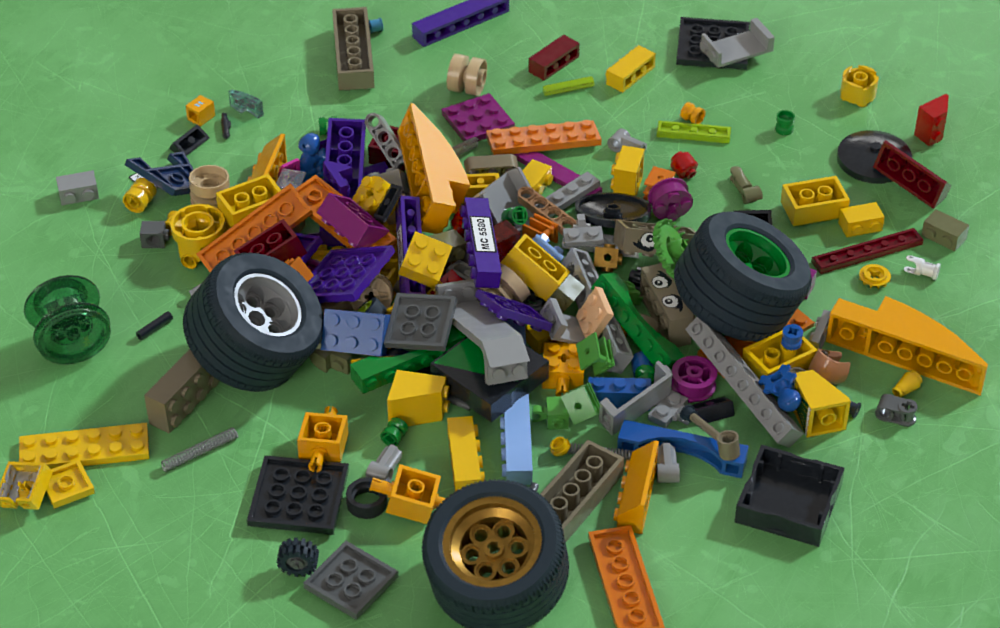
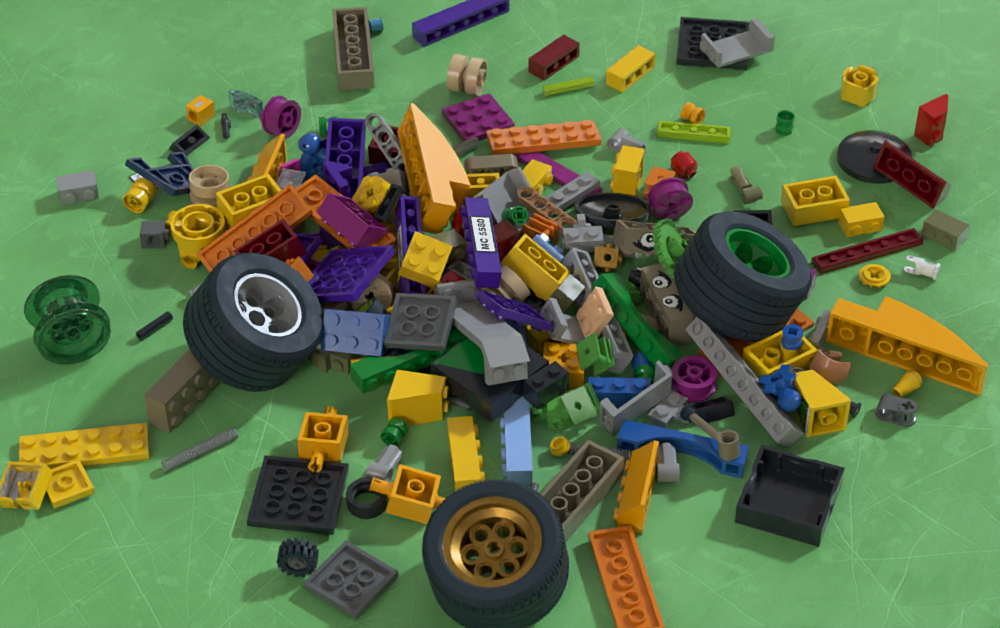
(281, 116): none -> magenta wheel
(546, 385): none -> black piece

